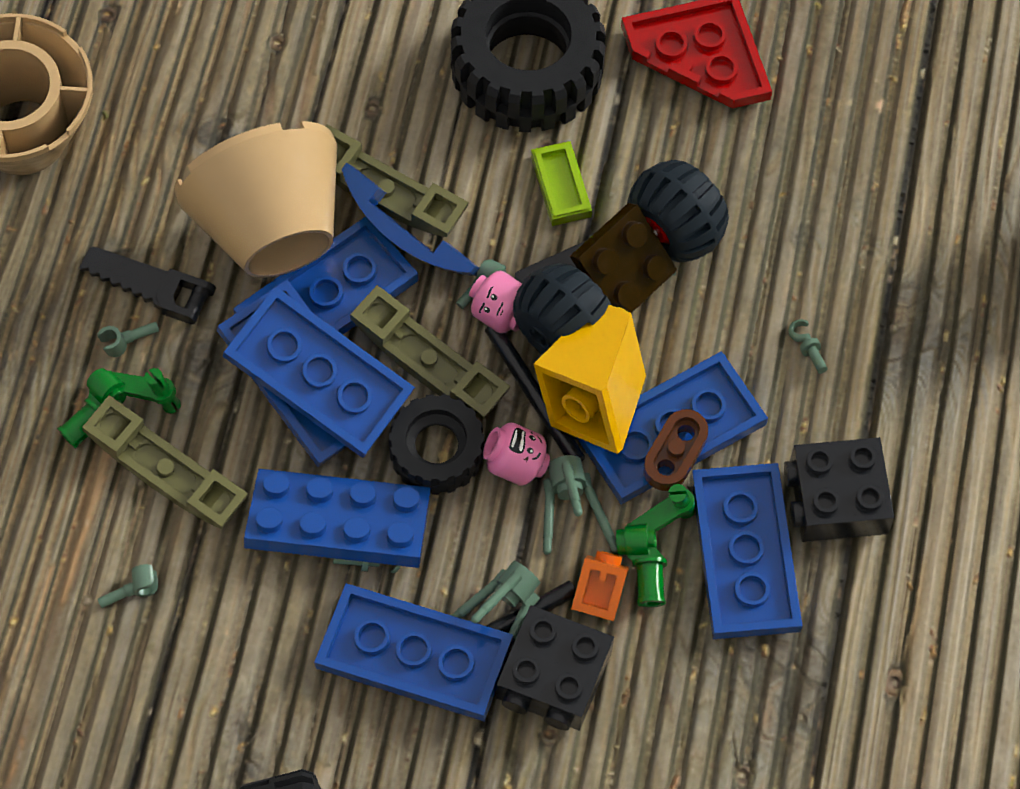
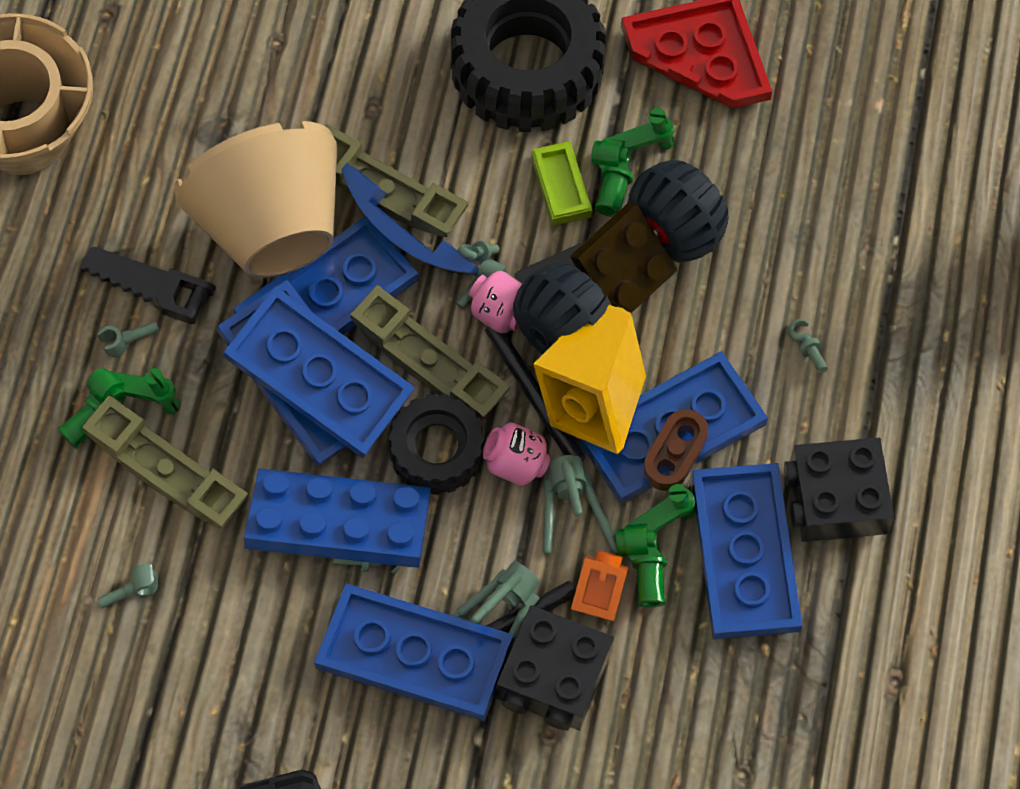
(478, 251): none -> sand green hand
(614, 155): none -> green pin

